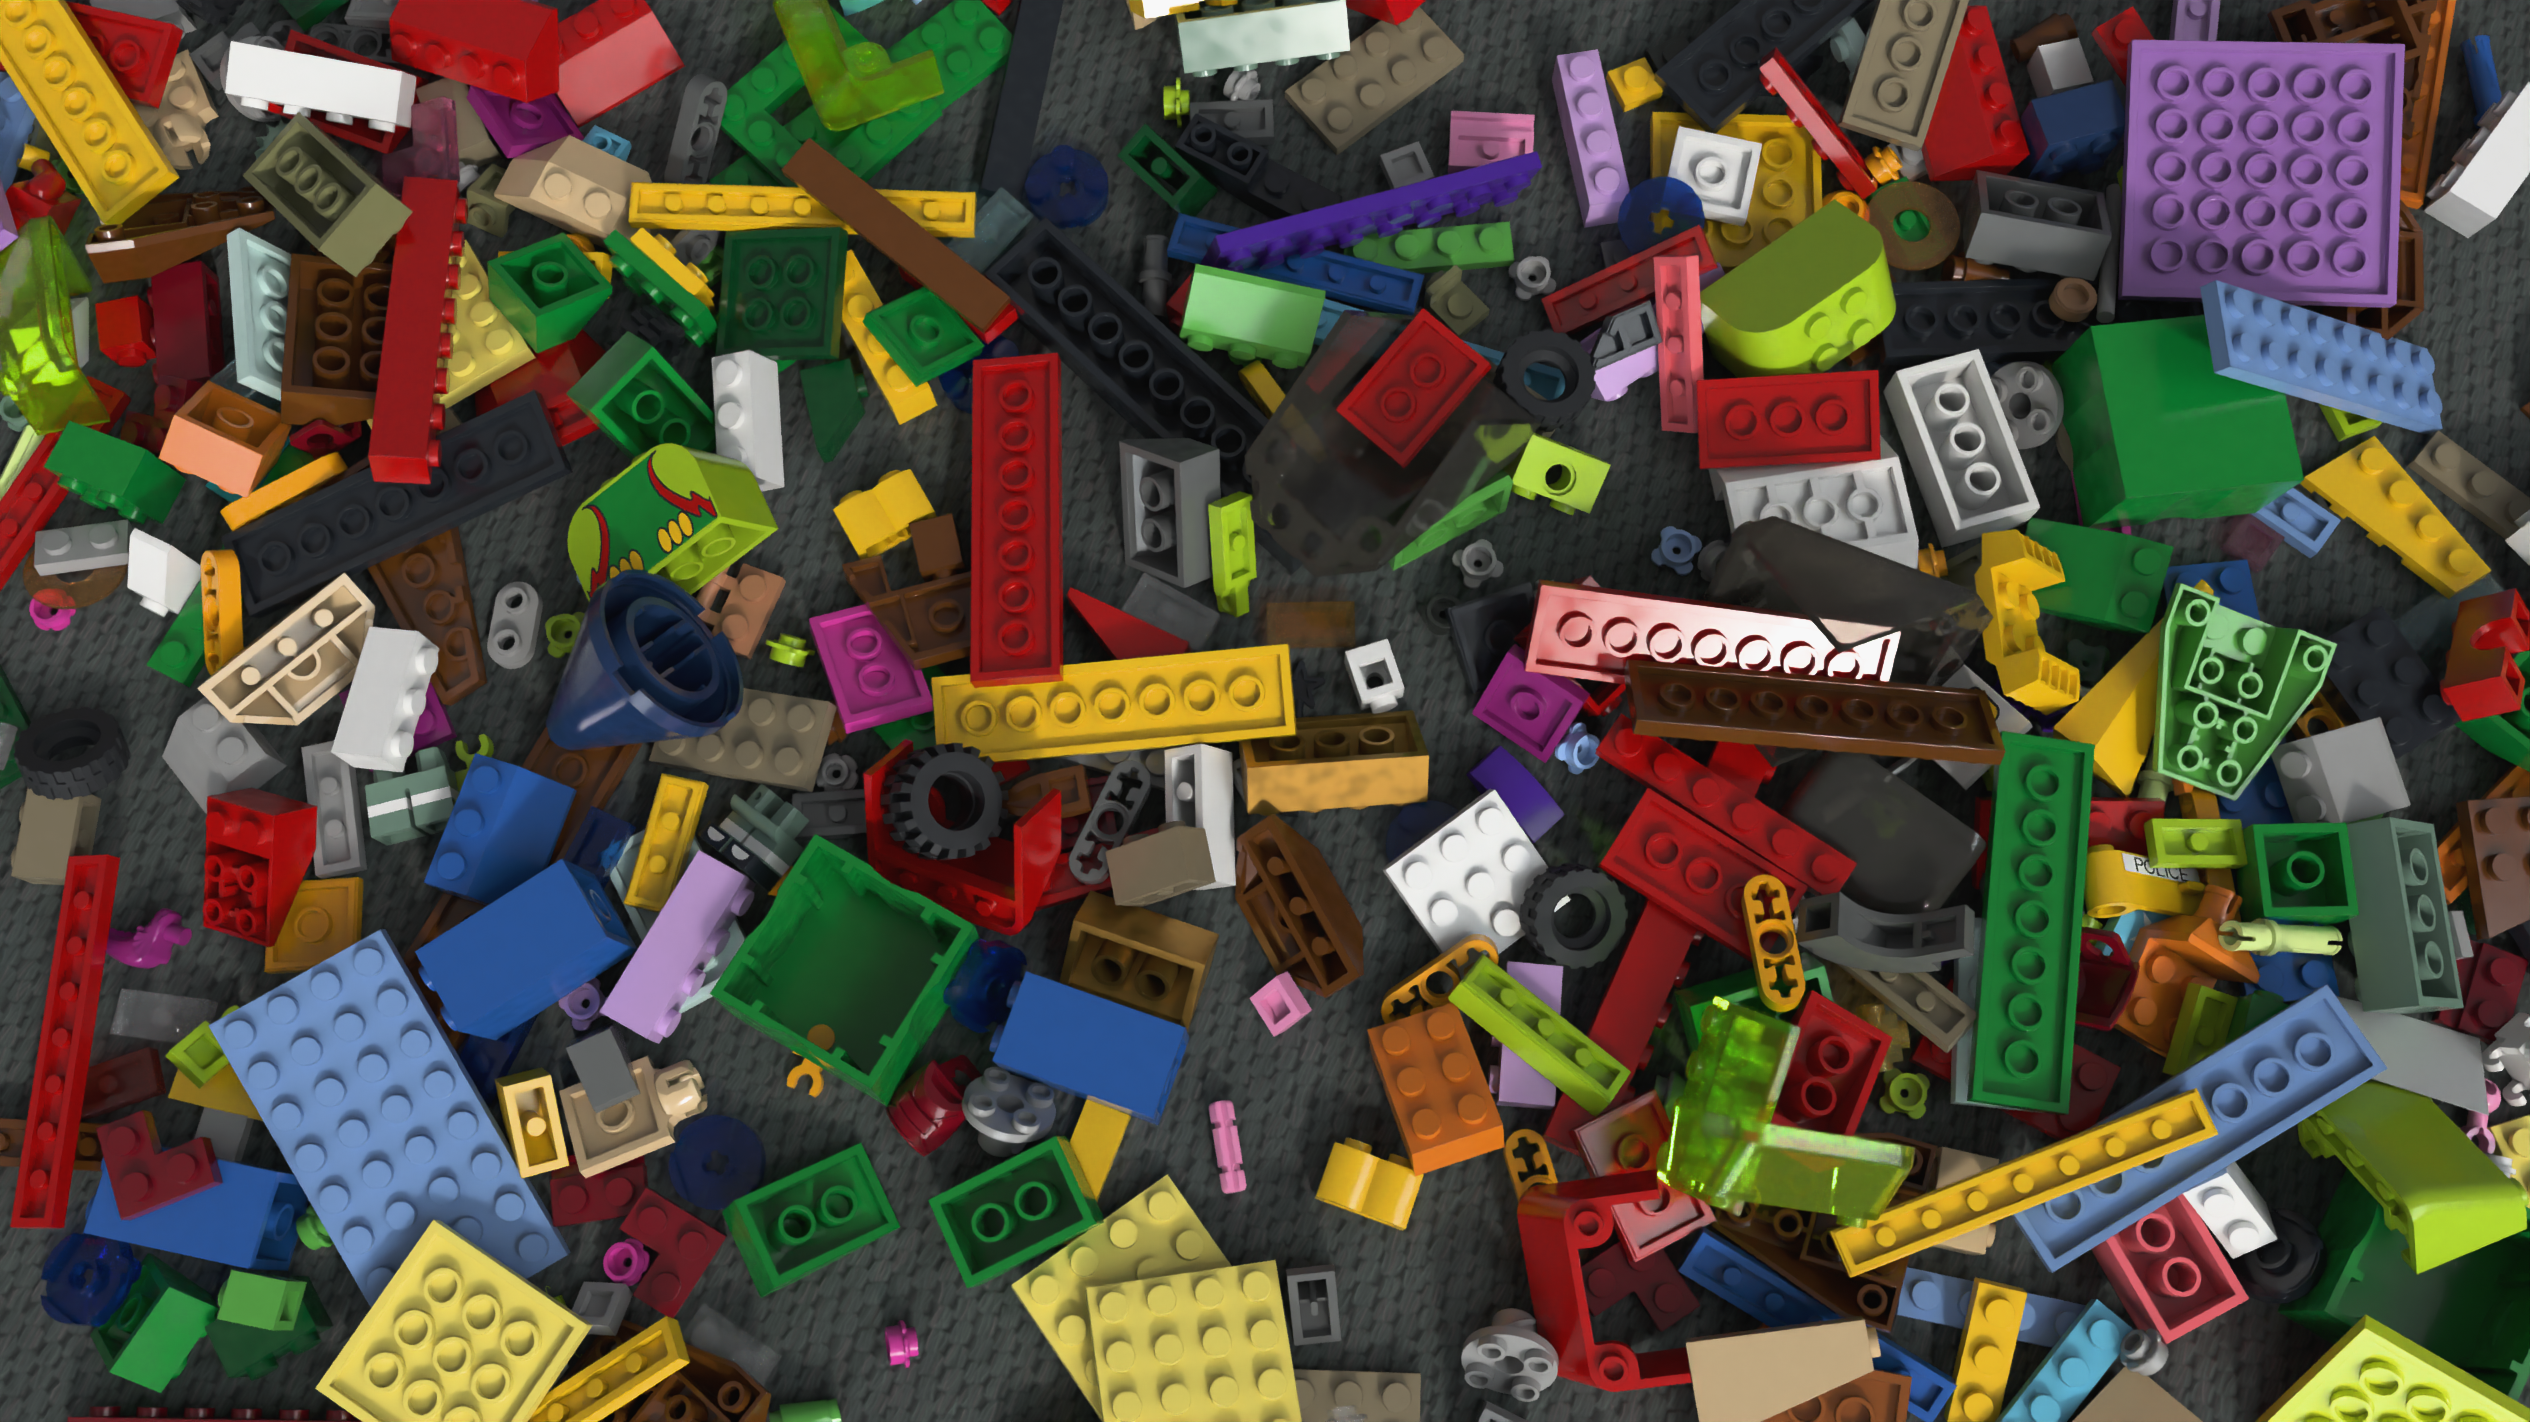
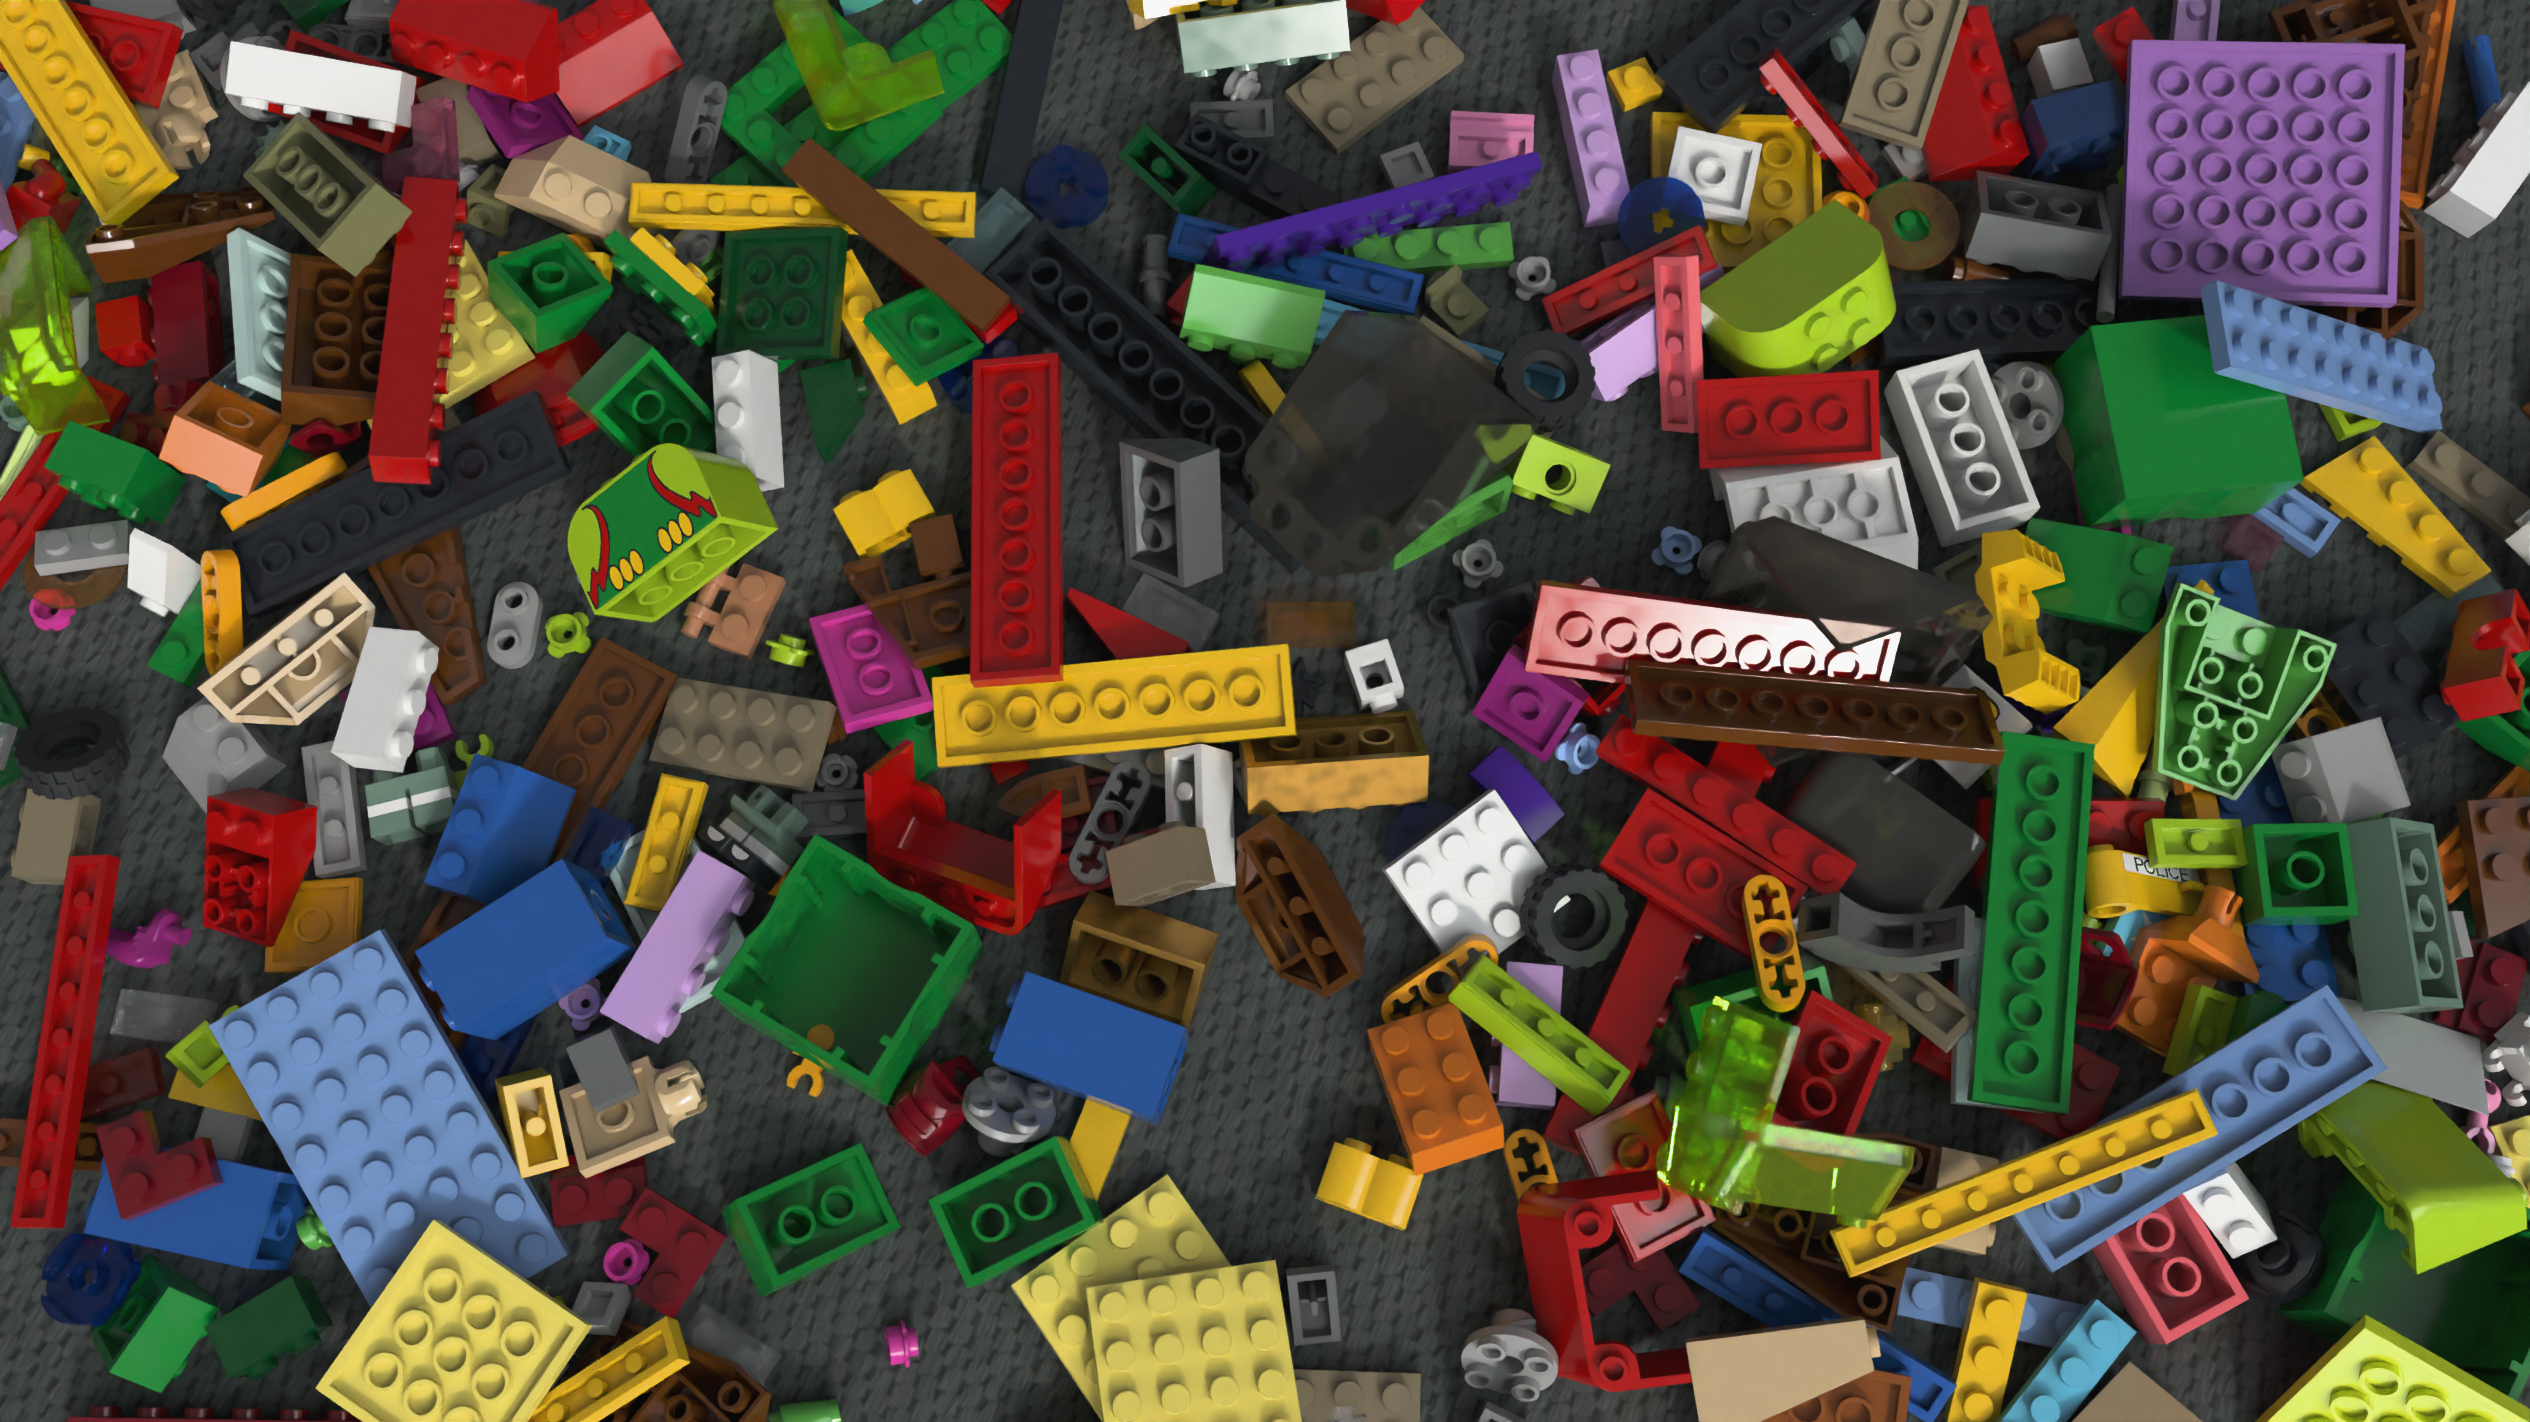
(260, 1300): bright green brick -> none
(644, 669): dark blue cone -> none
(694, 1150): clear blue plate -> none
(969, 995): clear blue plate -> none
(978, 793): black tyre -> none
(1176, 102): lime plate -> none
(1227, 1146): bright pink axle -> none
(1232, 552): lime hinge -> none
(1280, 1003): bright pink plate -> none
(1413, 388): red plate -> none
(1625, 334): tile -> none
(1883, 164): light orange plate -> none
(1917, 1093): lime plate -> none
(1932, 561): light orange plate -> none
(2073, 299): medium nougat tile -> none
(2143, 1351): light grey plate -> none
(2267, 938): yellowish green pin -> none

